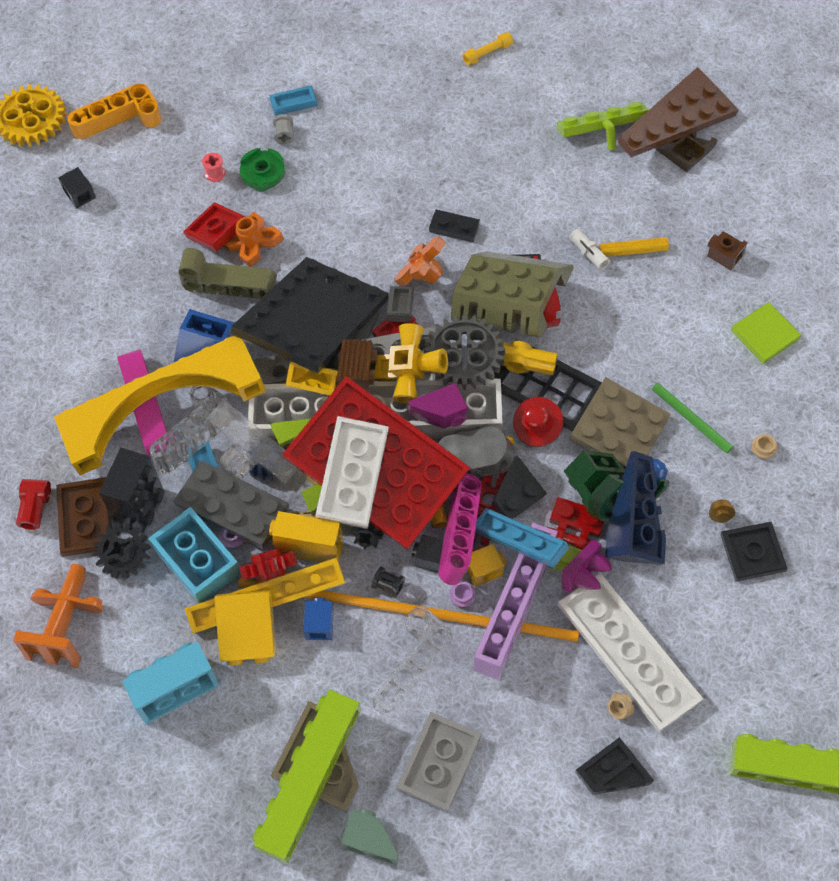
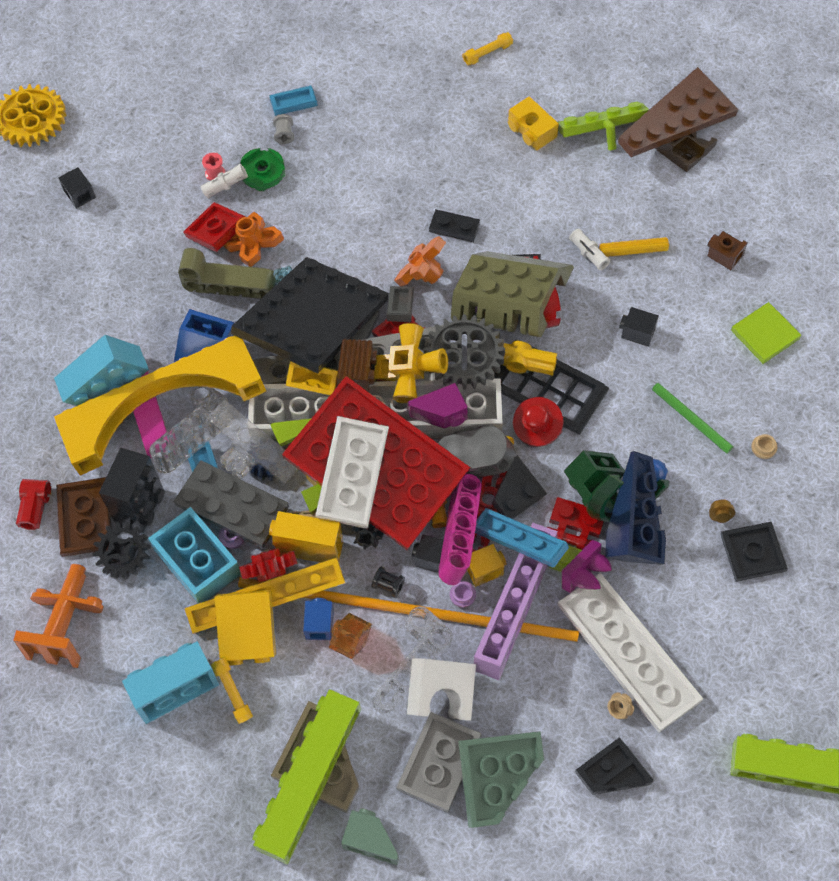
(99, 369): none -> medium azure brick
(115, 109): light orange beam -> none
(224, 181): none -> white pin
(242, 711): none -> yellow bar
(281, 272): none -> clear light blue arm
(349, 635): none -> clear orange brick
(433, 675): none -> white piece
(497, 773): none -> sand green plate
(533, 123): none -> yellow brick
(619, 423): dark tan plate -> none
(638, 326): none -> black brick

